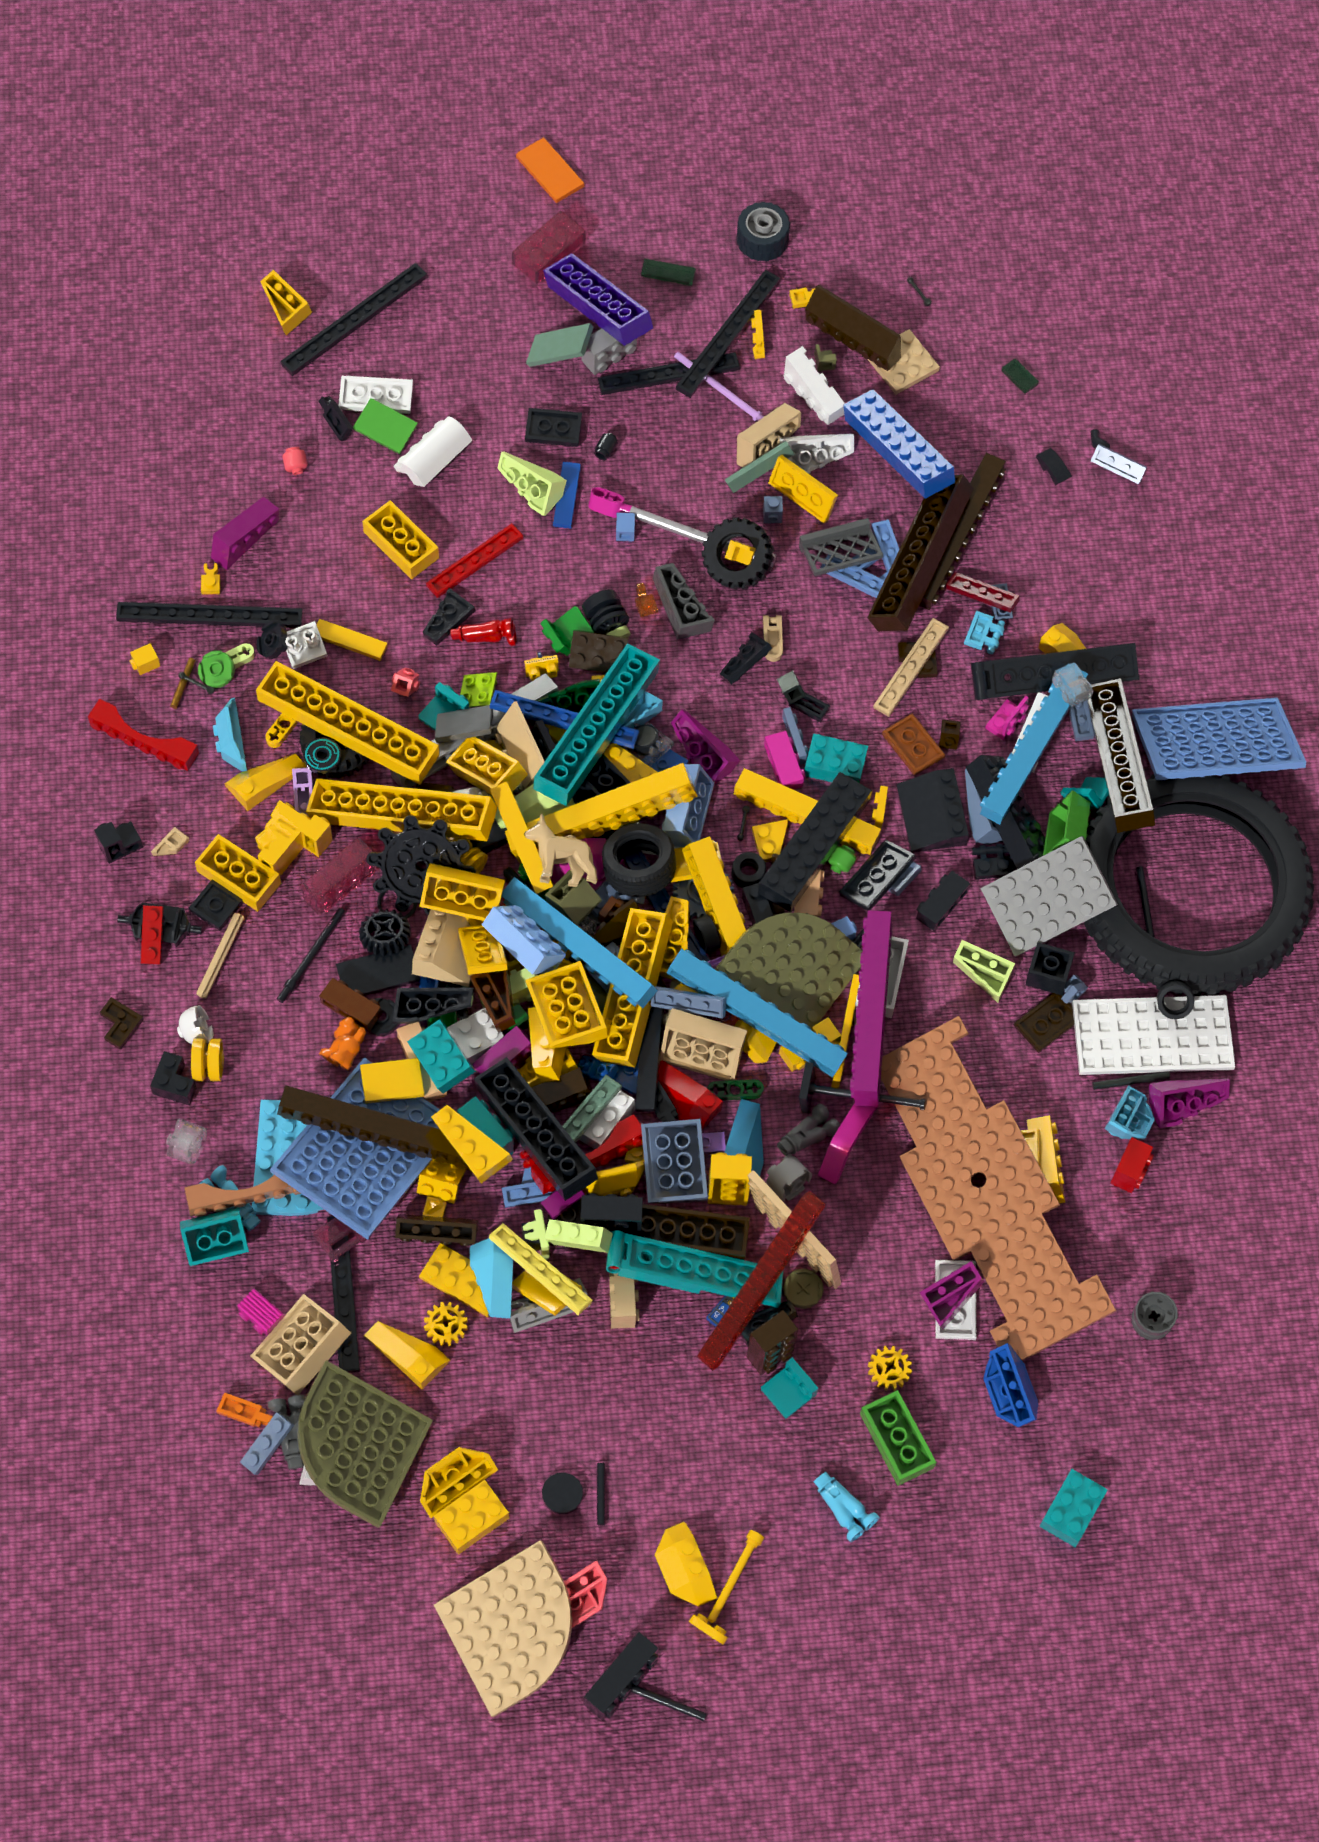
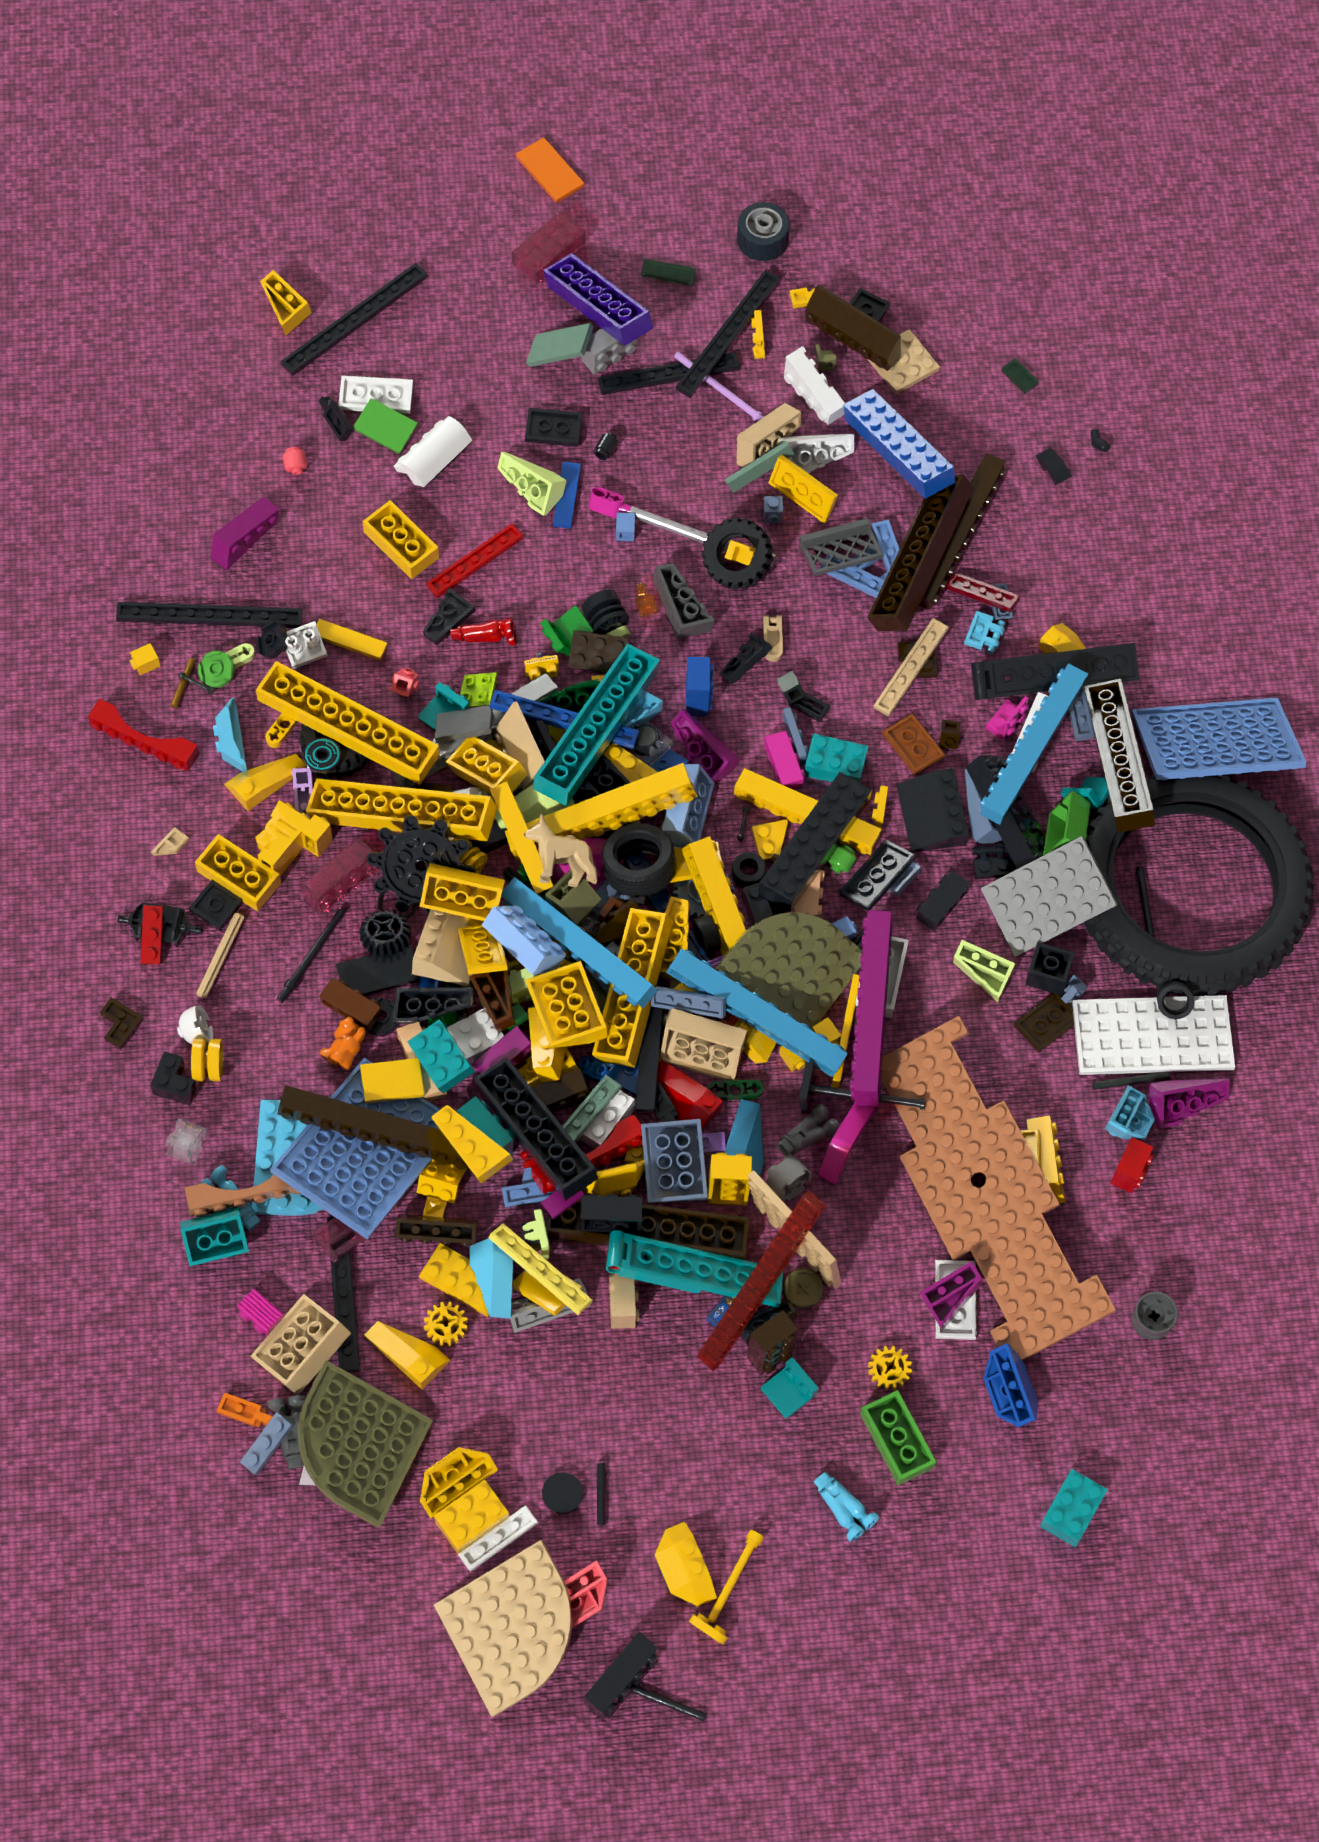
(119, 841): black brick -> none
(211, 581): yellow plate -> none
(497, 1538): none -> white tile
(578, 1236): yellowish green brick -> none
(699, 686): none -> blue brick
(870, 304): none -> black plate
(927, 302): pearl dark grey hinge -> none
(1072, 684): clear brick -> none
(1118, 463): plate -> none

